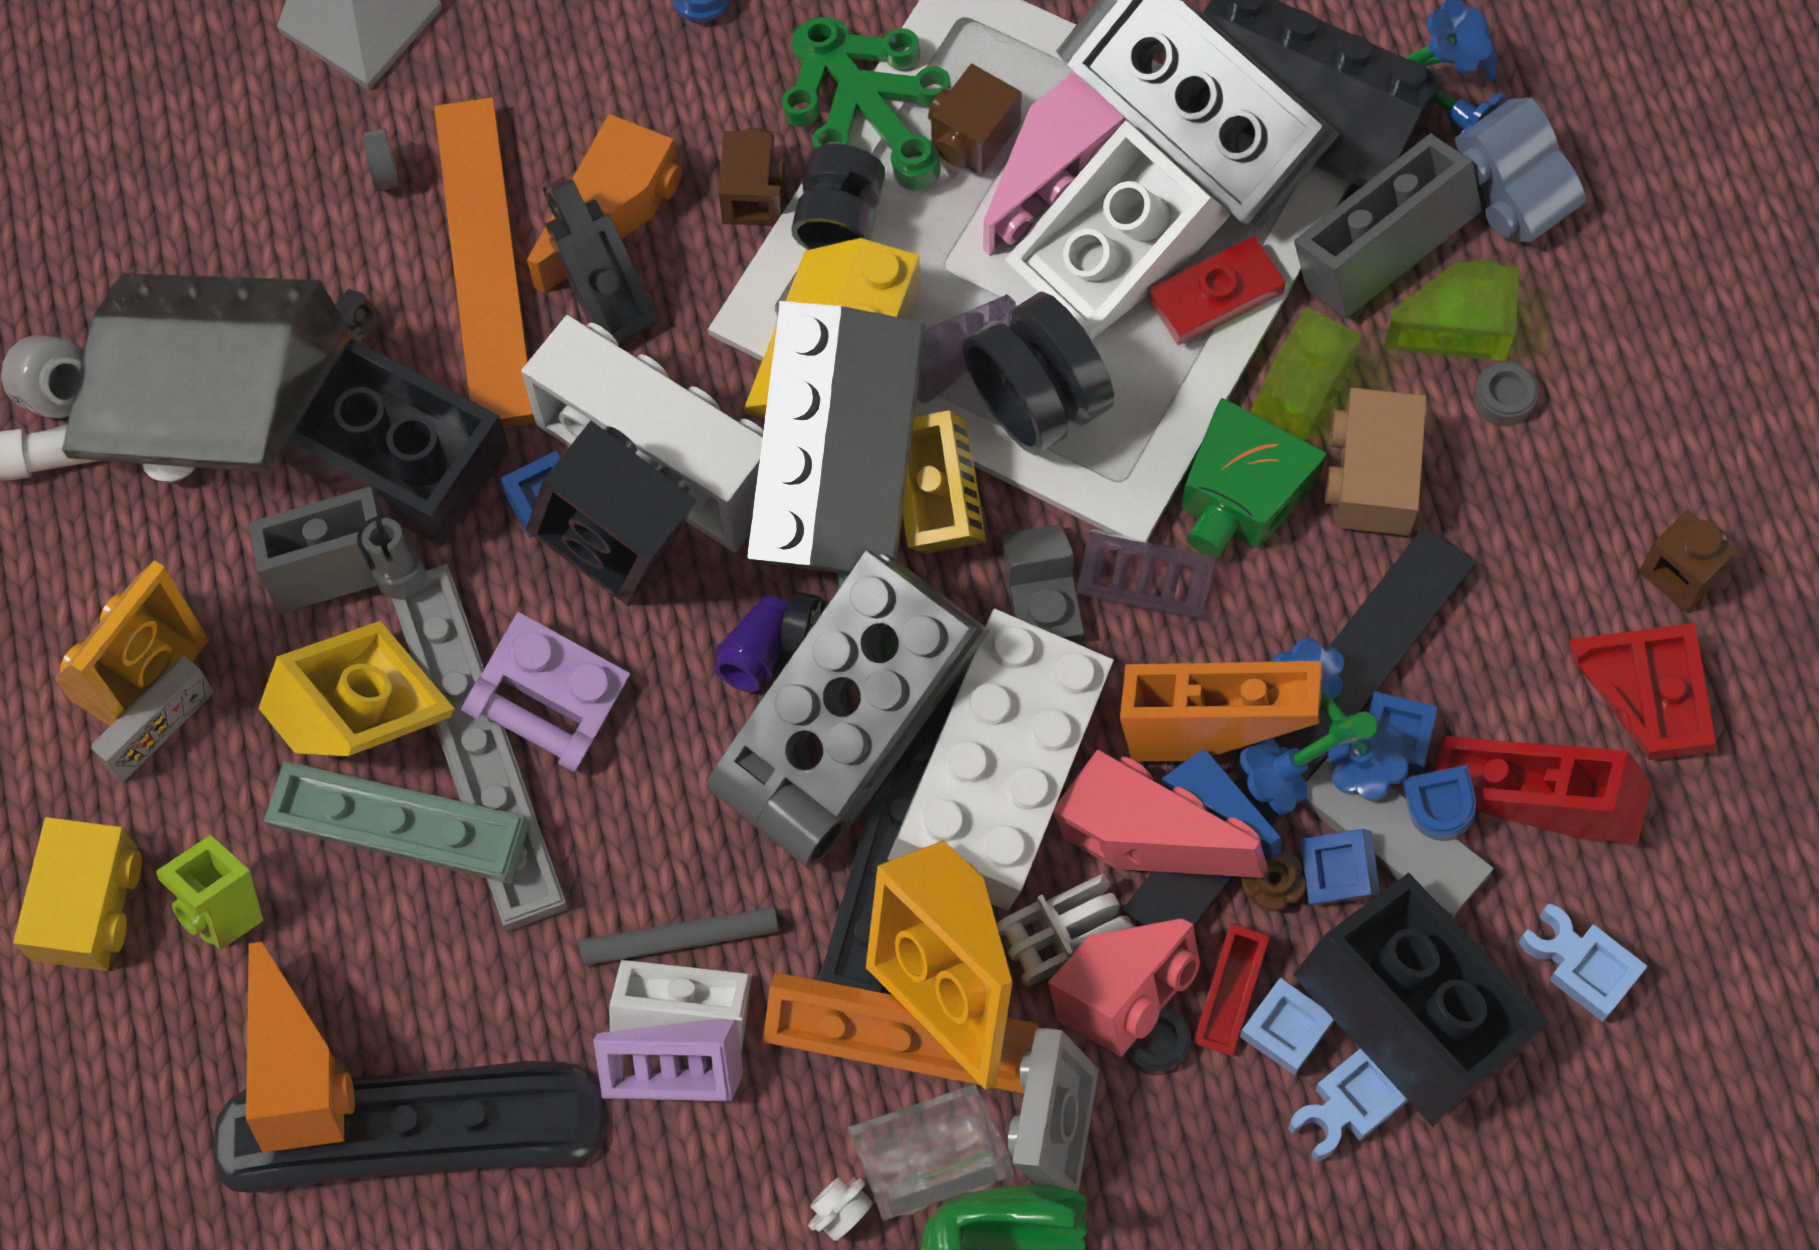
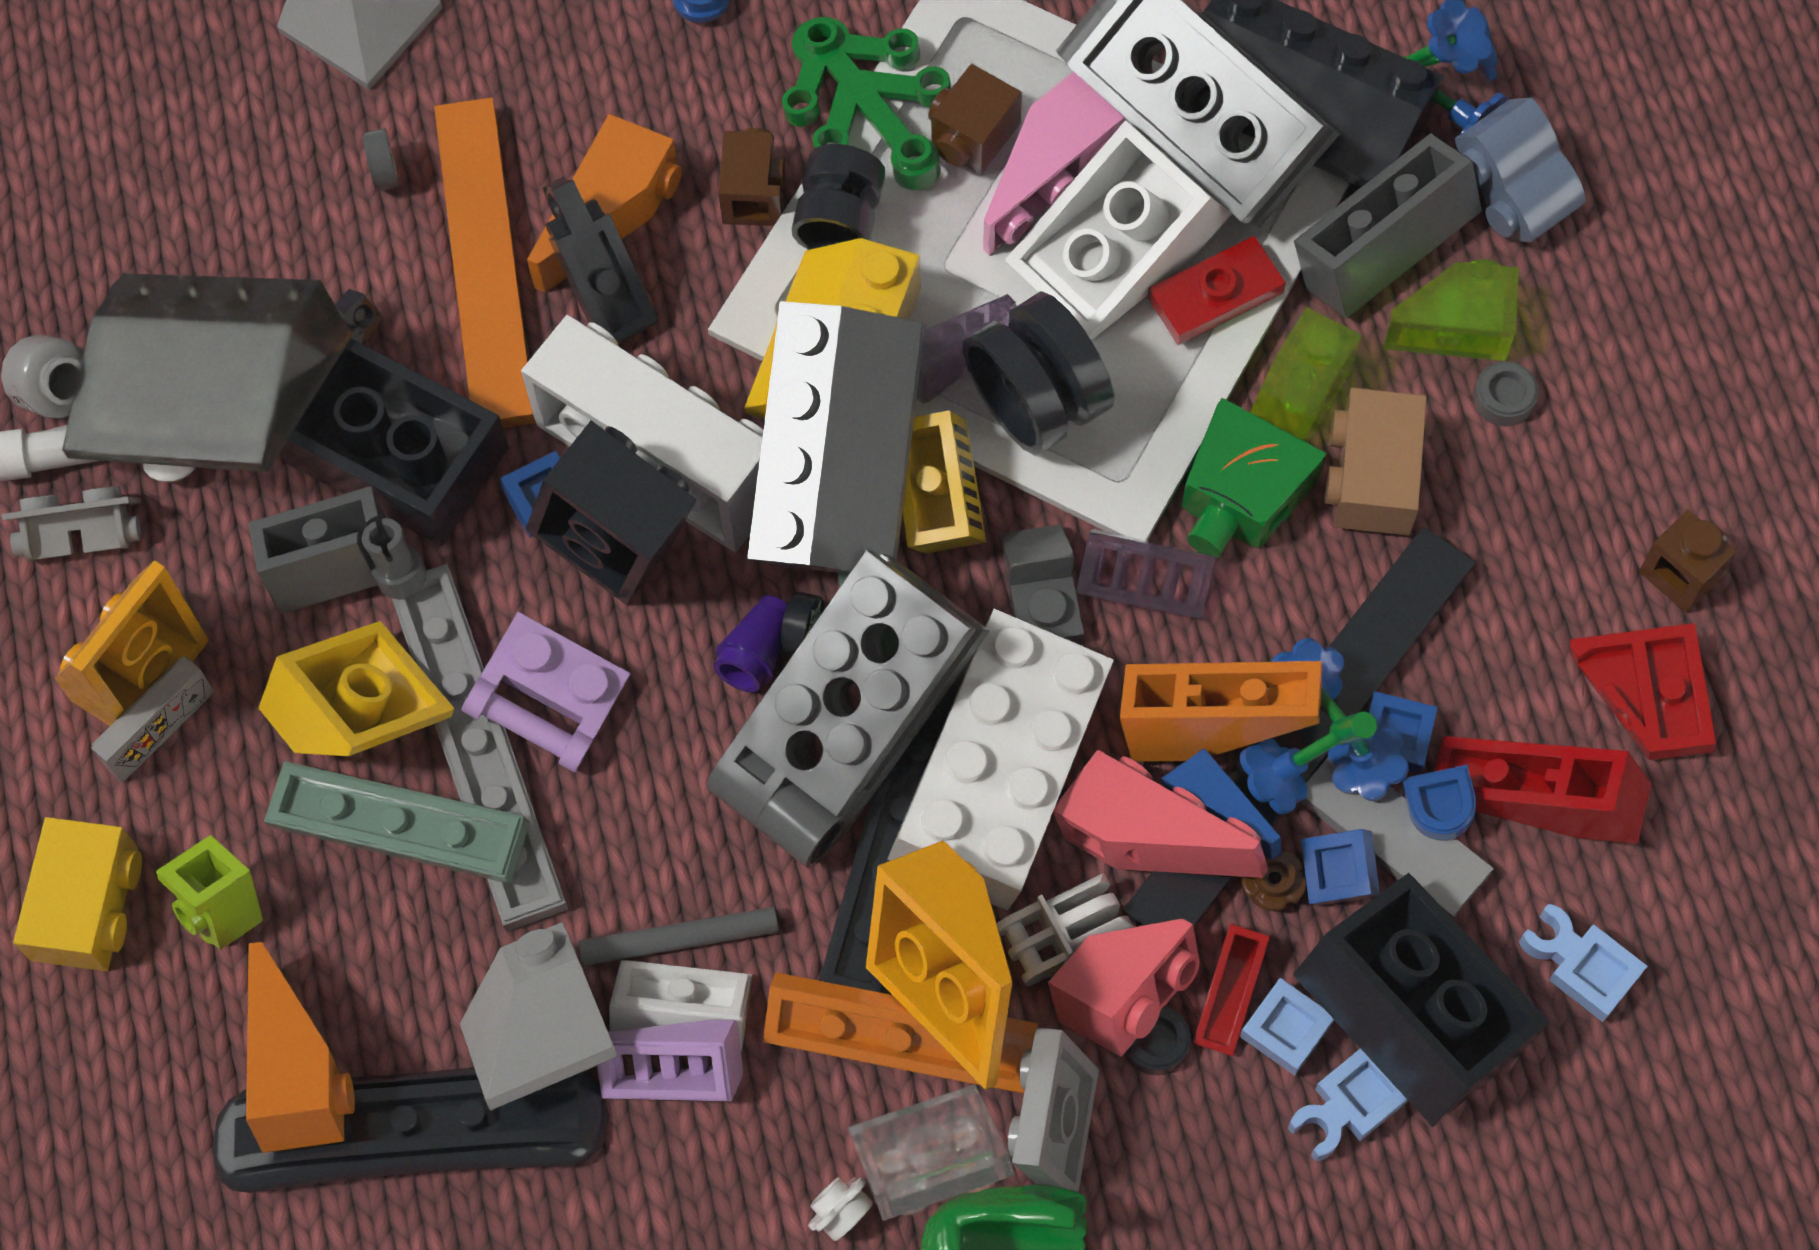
(48, 527): none -> light grey hinge
(534, 1019): none -> light grey slope

